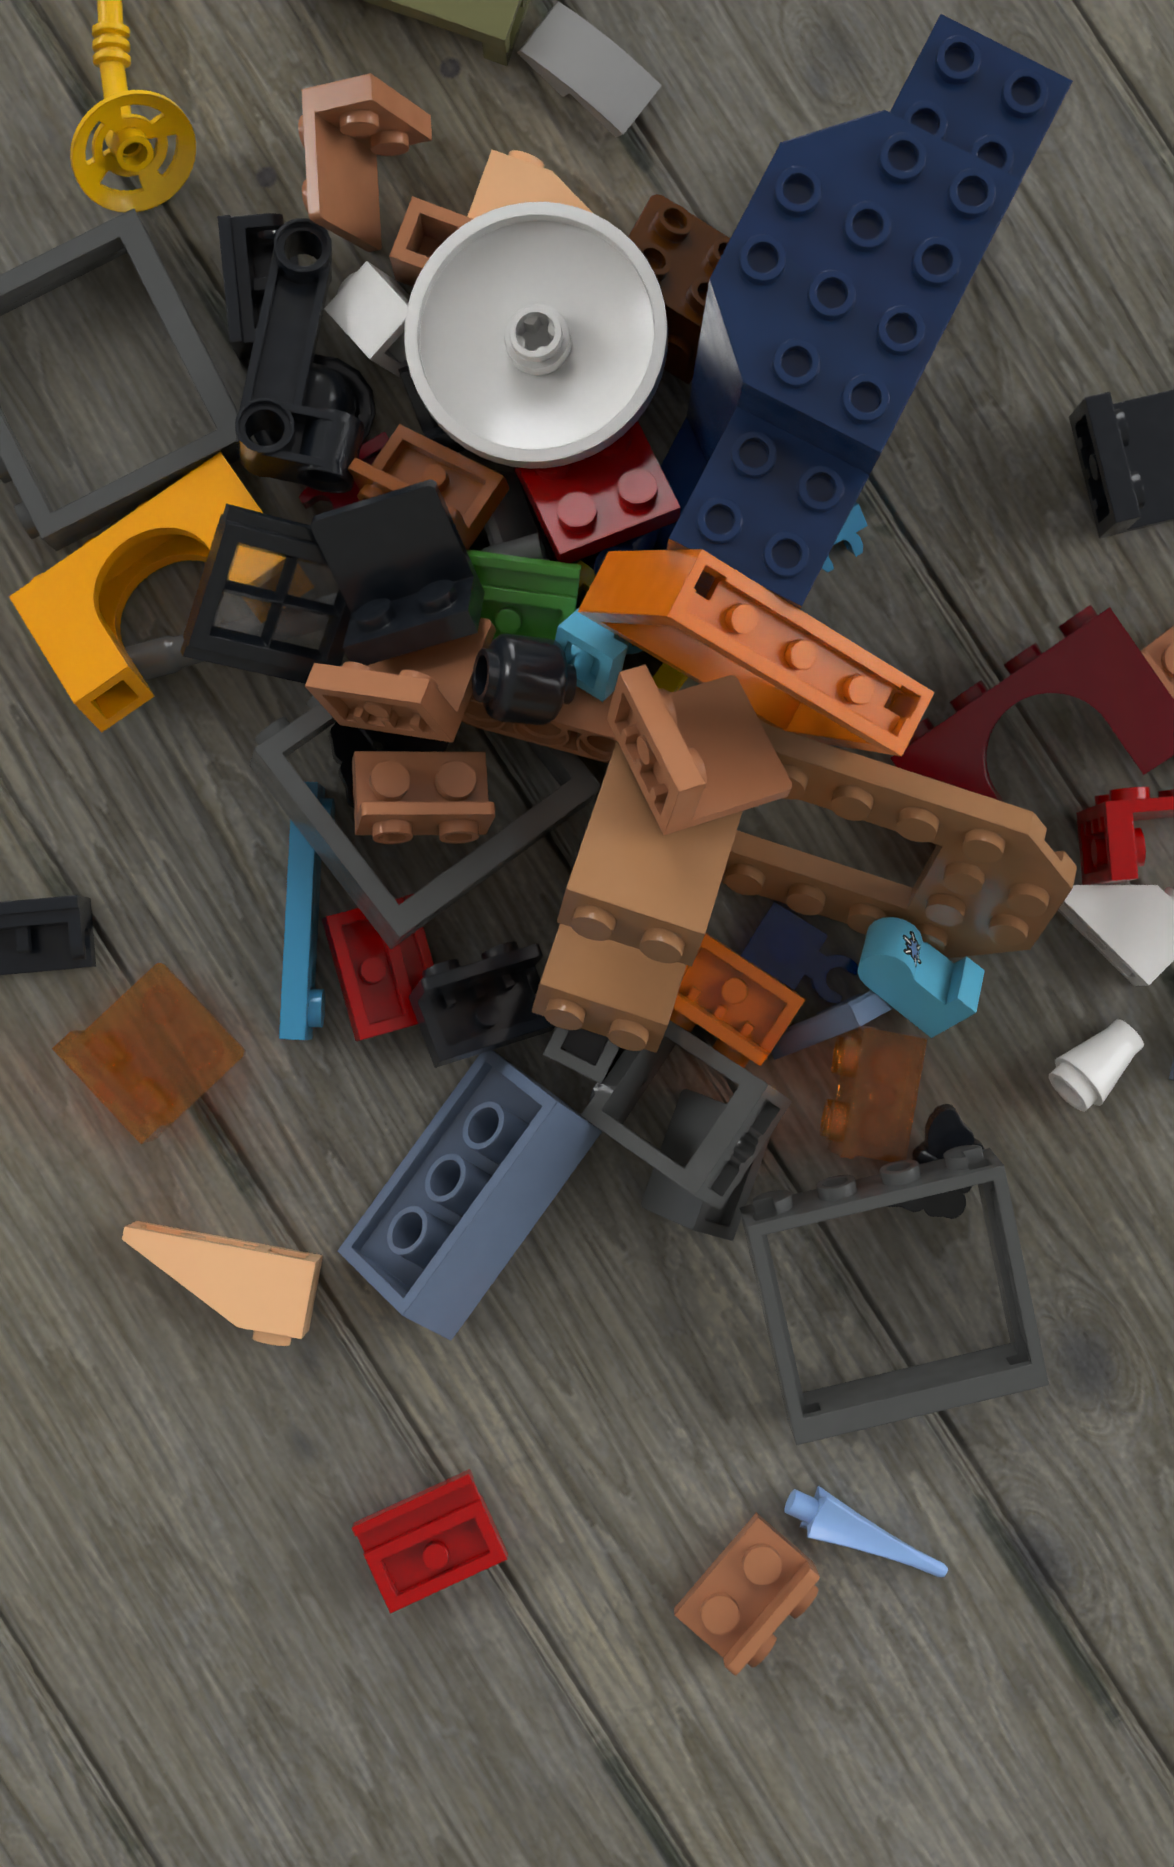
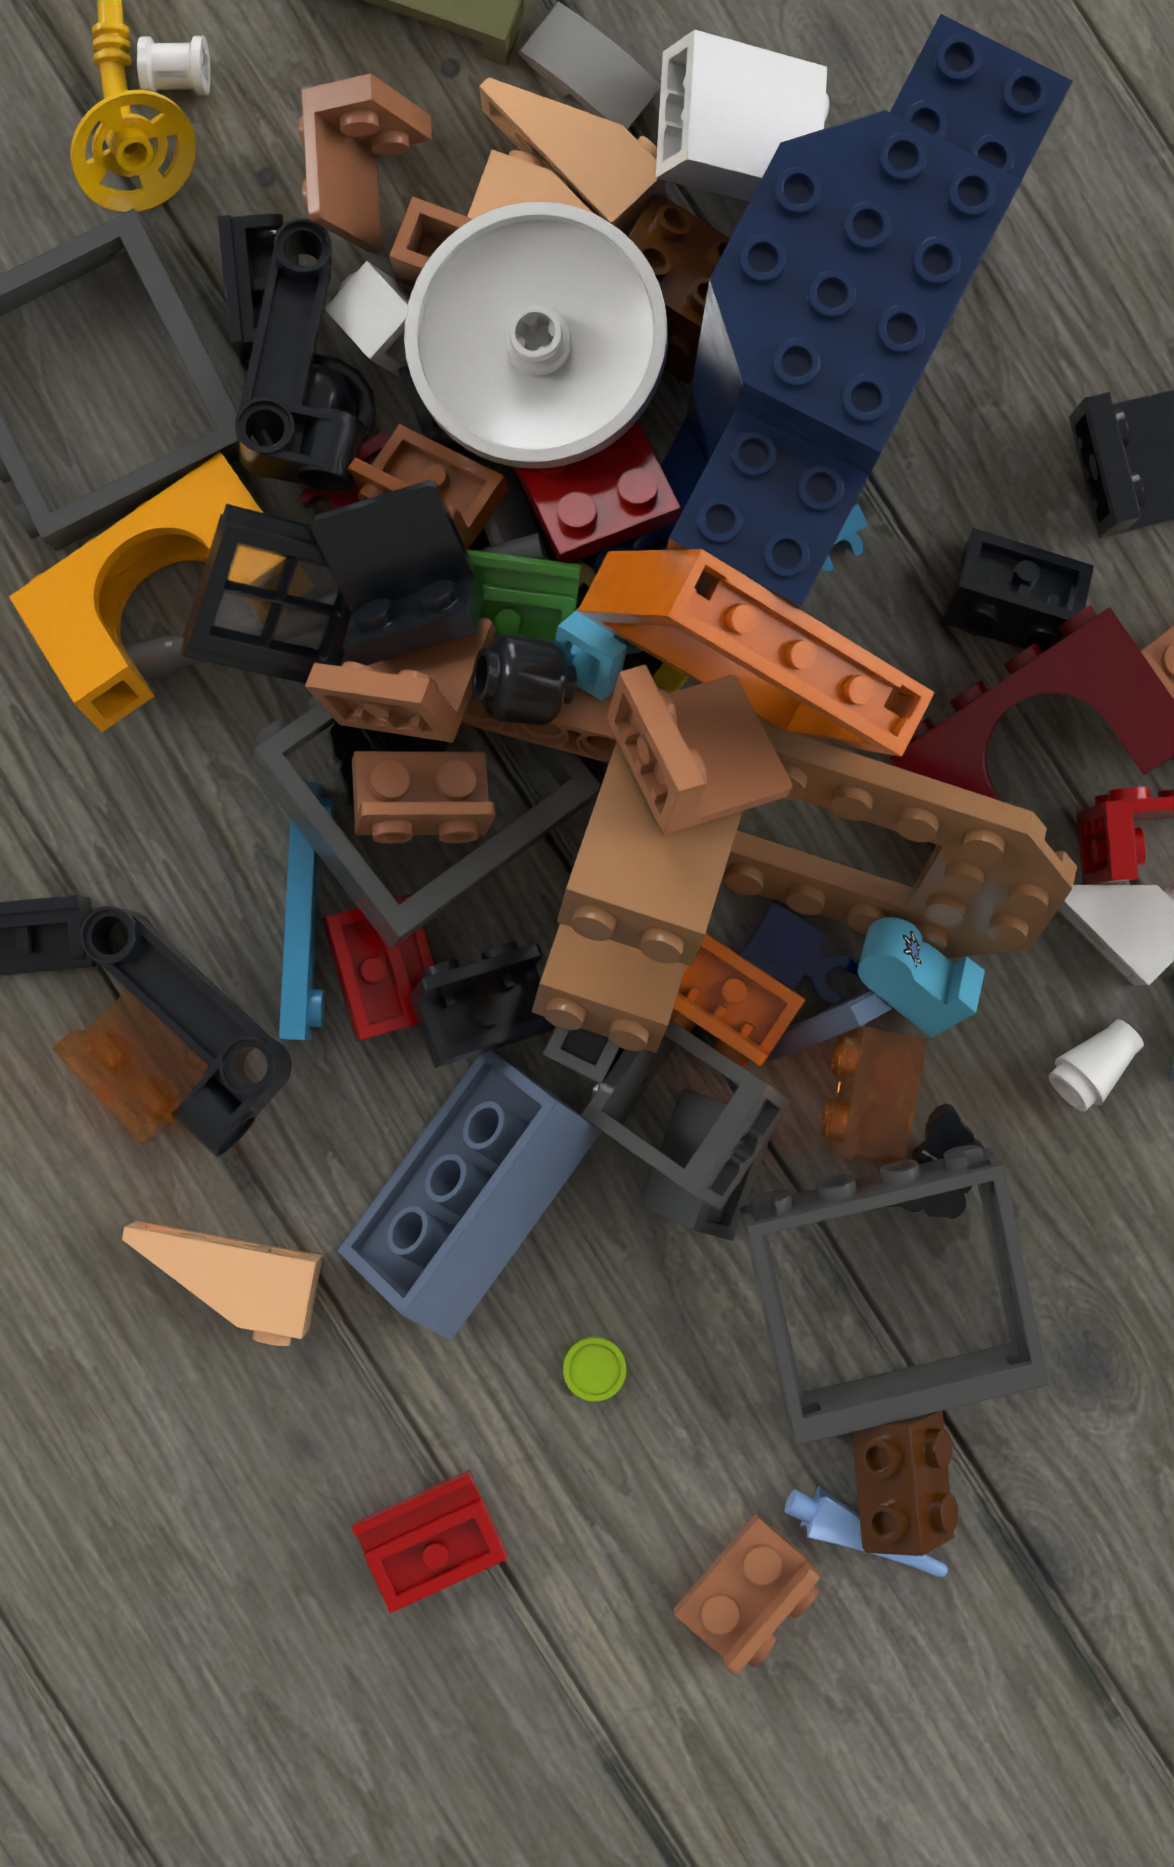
(174, 65): none -> white bush
(203, 1017): none -> black piece
(588, 153): none -> light nougat slope
(594, 1368): none -> lime piece
(730, 110): none -> white brick
(905, 1486): none -> reddish brown bracket
(1016, 591): none -> black bracket

